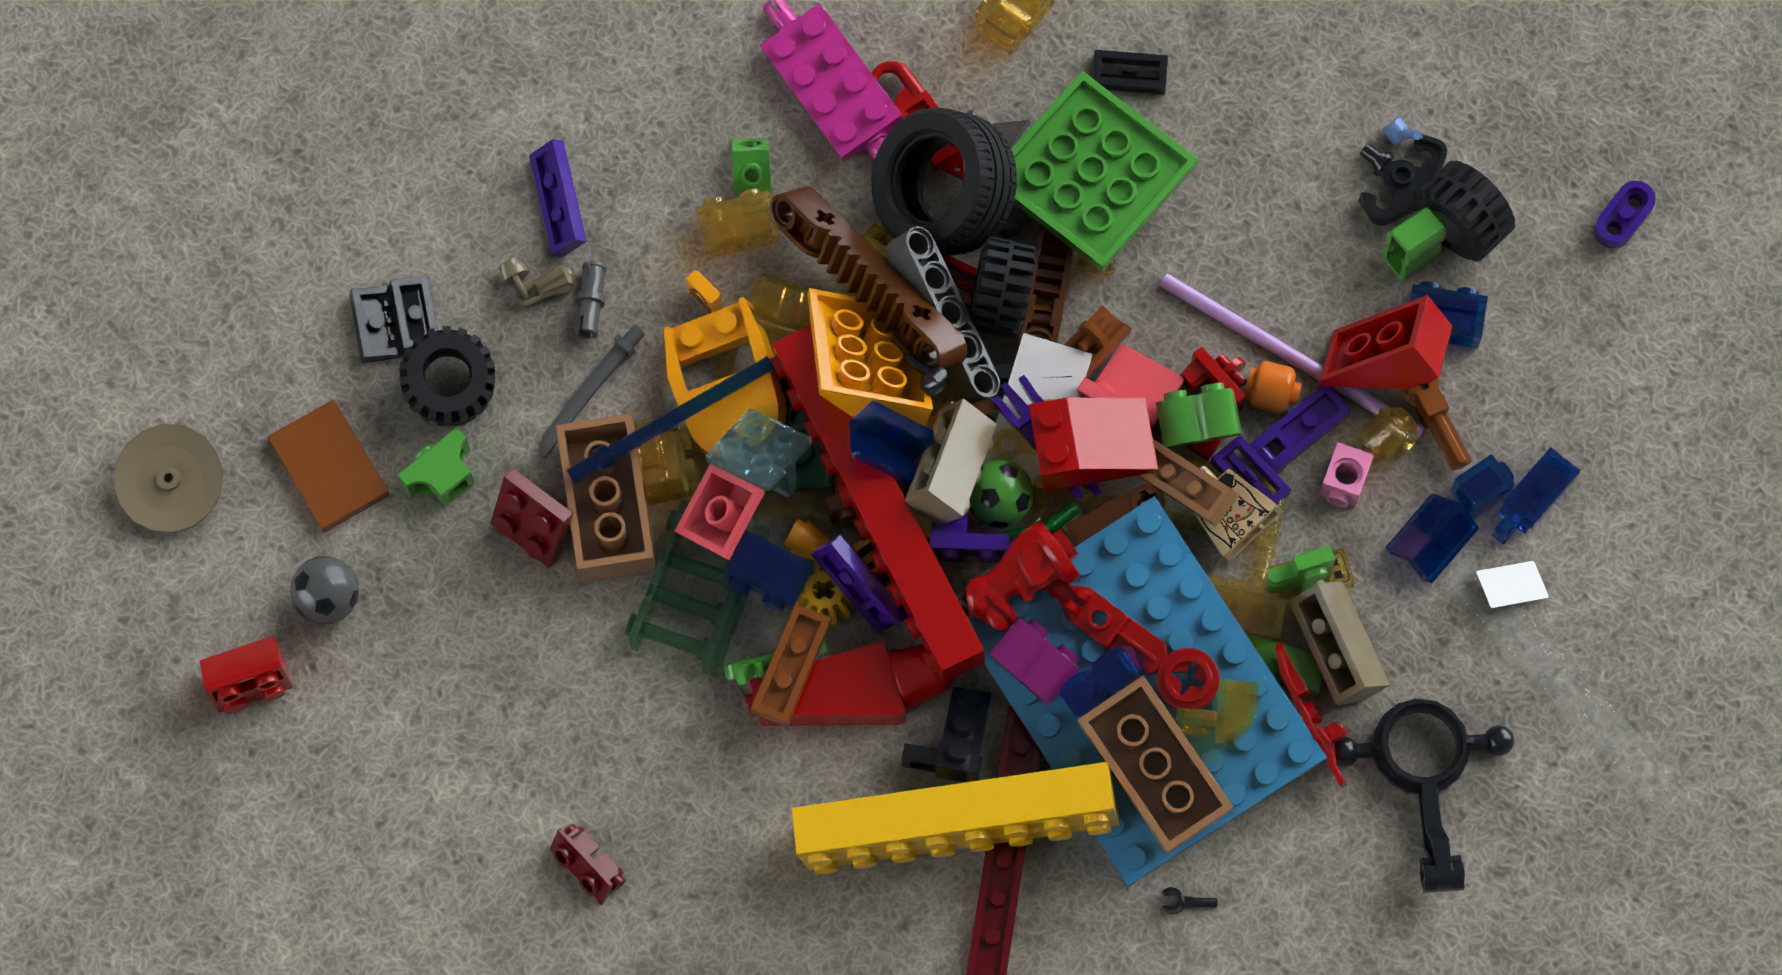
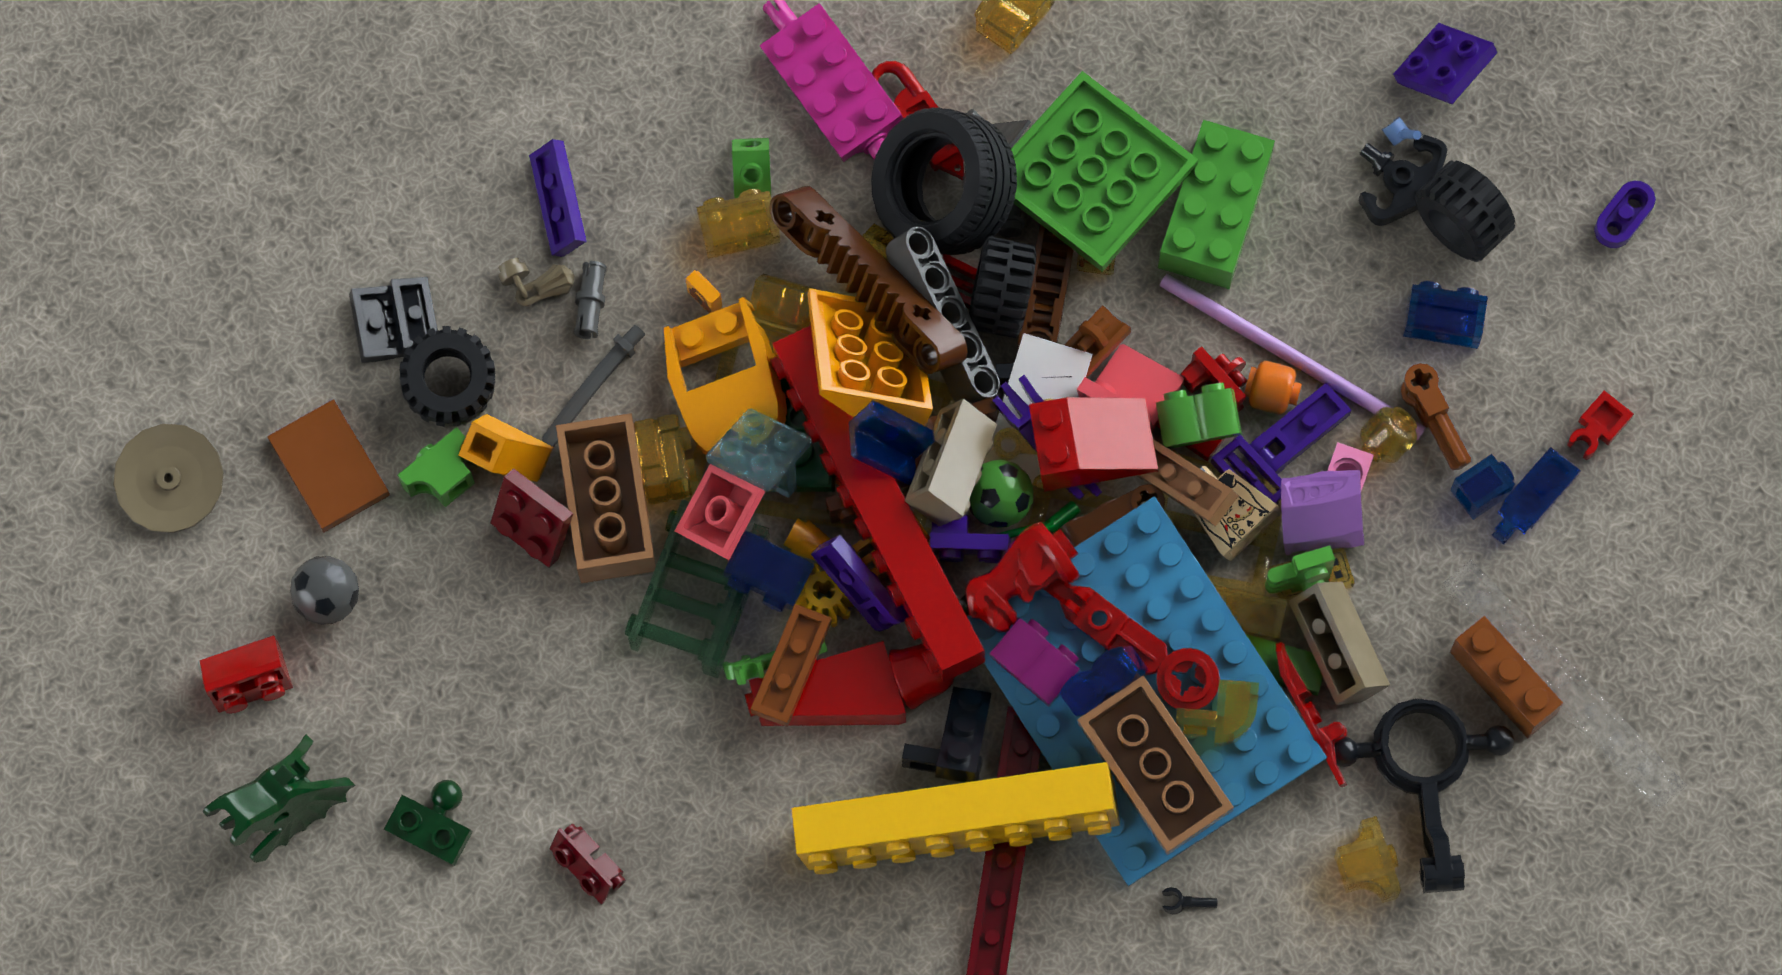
(278, 802): none -> dark green animal
(429, 827): none -> dark green plate
(503, 447): none -> light orange slope
(605, 456): clear blue bar -> none
(930, 377): black hand -> none
(1130, 58): black tile -> none
(1216, 204): none -> bright green brick
(1322, 511): none -> medium lavender slope
(1369, 862): none -> clear yellow brick
(1389, 348): red slope -> none
(1414, 242): bright green brick -> none
(1433, 536): clear blue panel -> none
(1445, 63): none -> dark purple plate
(1506, 677): none -> dark orange brick
(1512, 584): white sticker -> none
(1601, 421): none -> red plate

